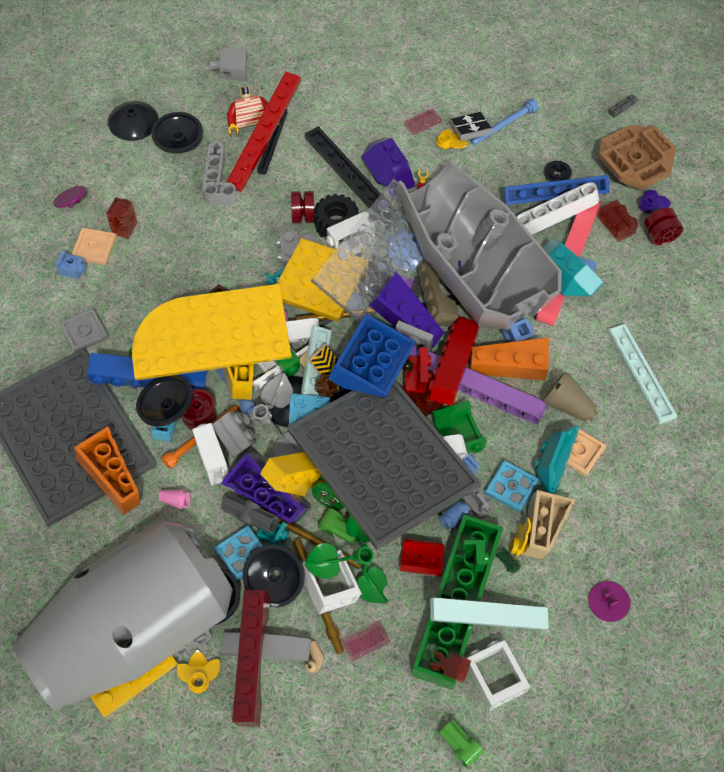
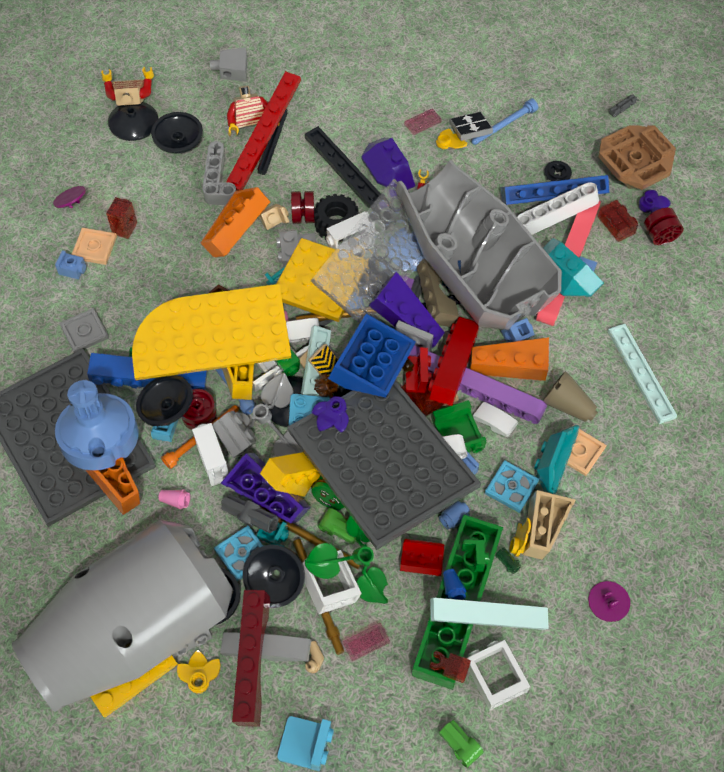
(95, 427): none -> medium blue piece
(129, 91): none -> torso
(234, 221): none -> orange wedge
(273, 216): none -> tan bracket
(305, 743): none -> medium azure bracket
(331, 416): none -> dark purple plate
(453, 586): none -> blue cone
(479, 503): light grey hinge -> none
(495, 418): none -> white slope

